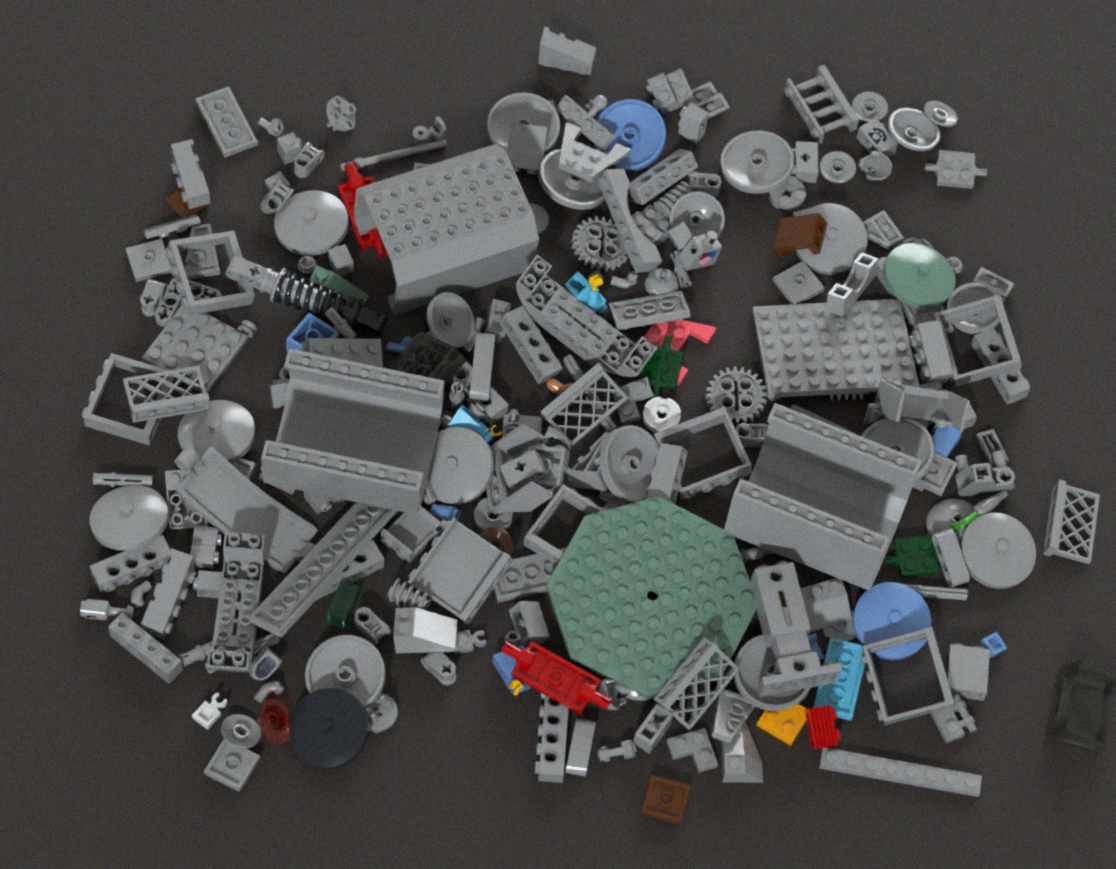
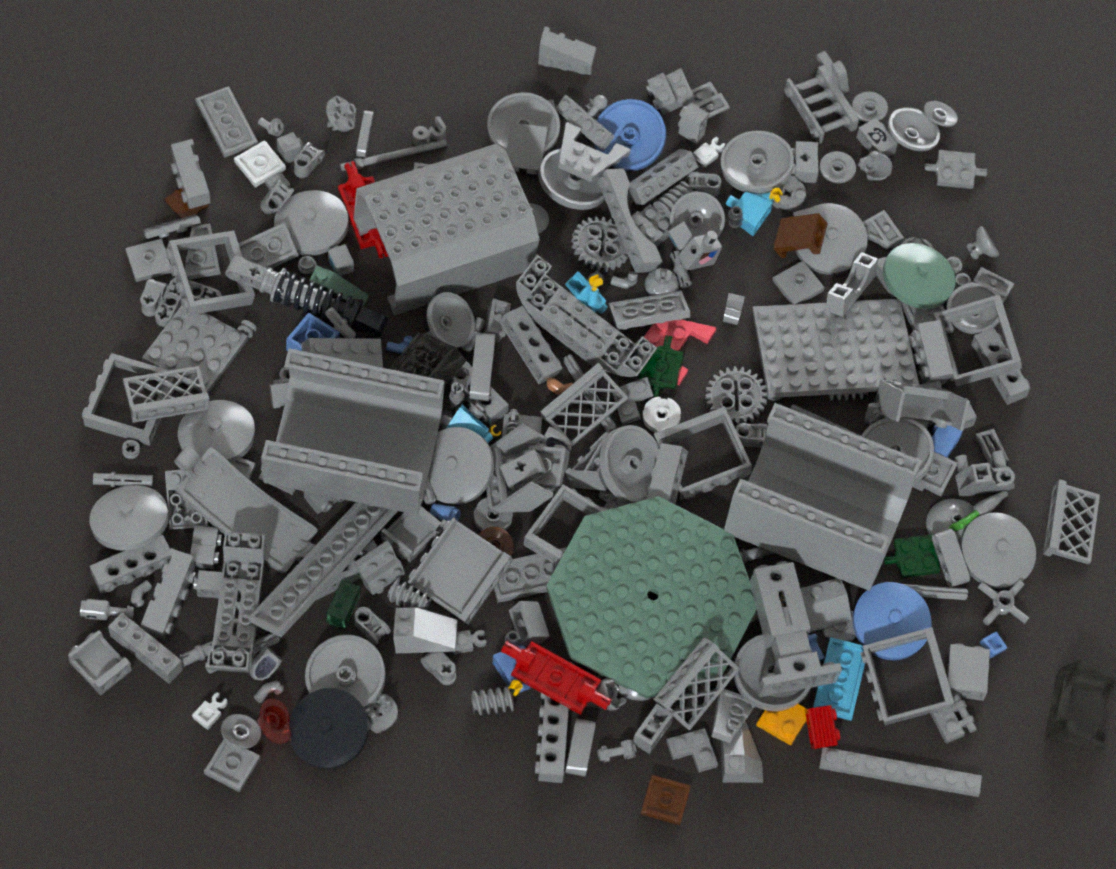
(99, 662): none -> light grey panel
(130, 455): none -> light grey bush
(259, 163): none -> white plate
(269, 247): none -> light grey plate
(365, 134): none -> light grey beam
(379, 568): none -> light grey plate
(492, 700): none -> light grey piece
(707, 154): none -> white plate
(733, 308): none -> light grey leg
(751, 209): none -> medium azure torso
(836, 70): none -> light grey beam
(961, 279): none -> light grey plate
(983, 245): none -> light grey hair
(998, 607): none -> light grey bar

